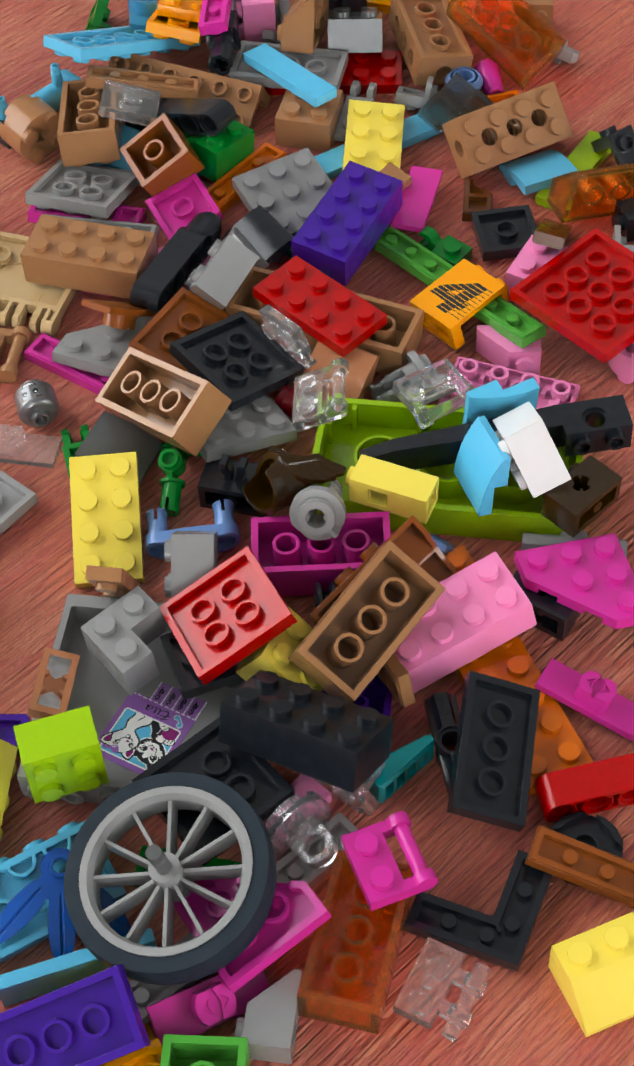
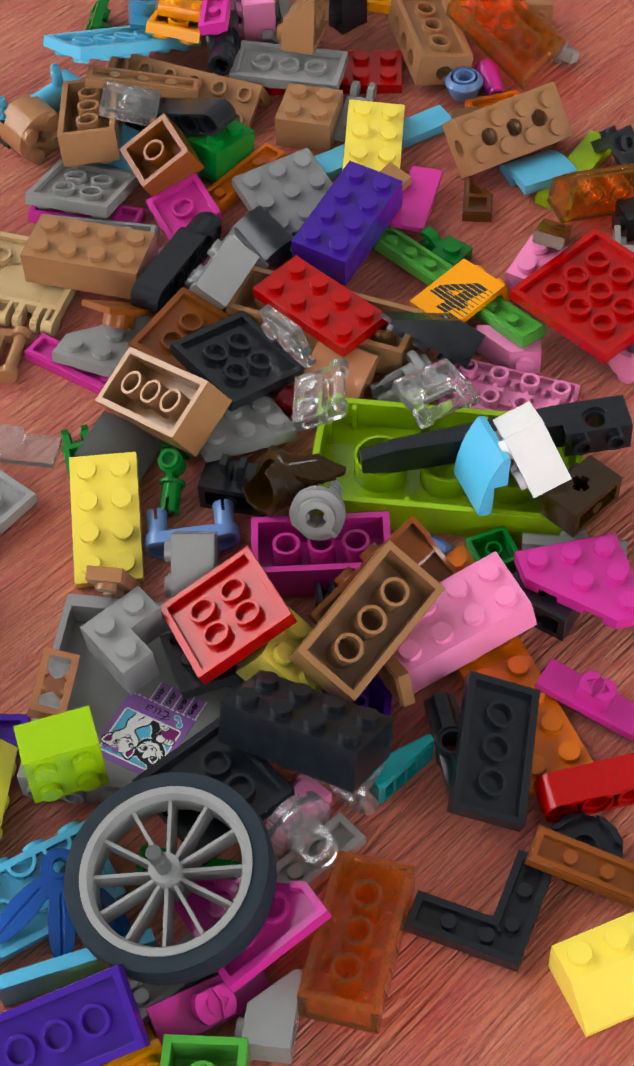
(36, 403): flat silver head -> none
(290, 75): medium azure tile -> none
(355, 30): brick -> none
(376, 866): dark pink plate -> none
(392, 488): light yellow brick -> none
(415, 98): light grey bracket -> none
(429, 984): clear plate -> none
(437, 331): none -> black slope
(451, 102): clear smoke slope -> none
(491, 541): none -> green piece
(494, 401): medium azure slope -> none
(502, 231): black plate -> none

